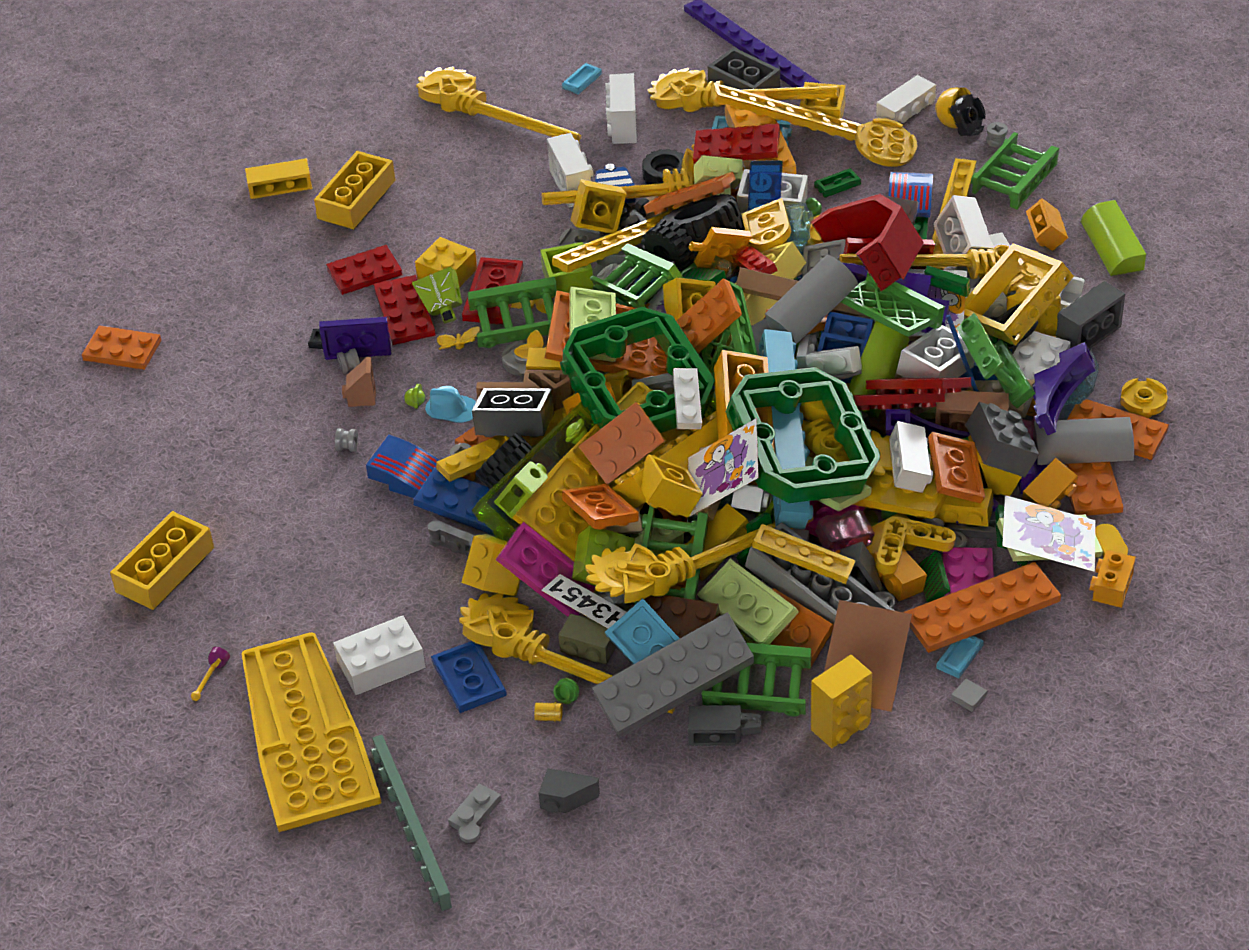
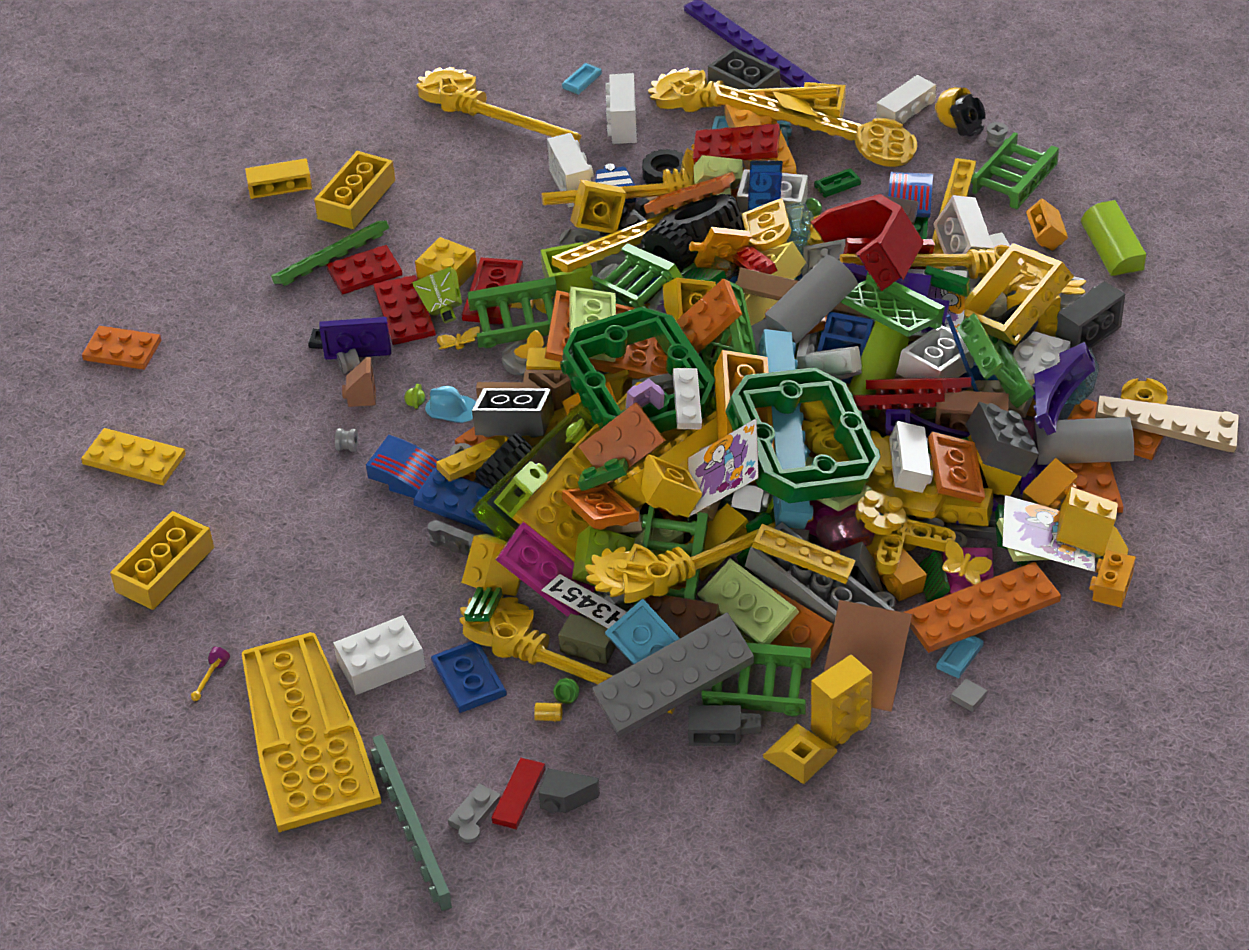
(133, 456): none -> yellow plate
(323, 256): none -> bright green plate
(478, 604): none -> green tile
(518, 793): none -> red tile
(595, 476): none -> green plate
(645, 393): none -> lavender bracket
(794, 103): none -> yellow sticker
(800, 753): none -> yellow slope
(873, 503): none -> yellow plate
(958, 563): none -> yellow piece
(1074, 287): none -> yellow piece
(1086, 521): none -> yellow slope
(1192, 425): none -> tan wing

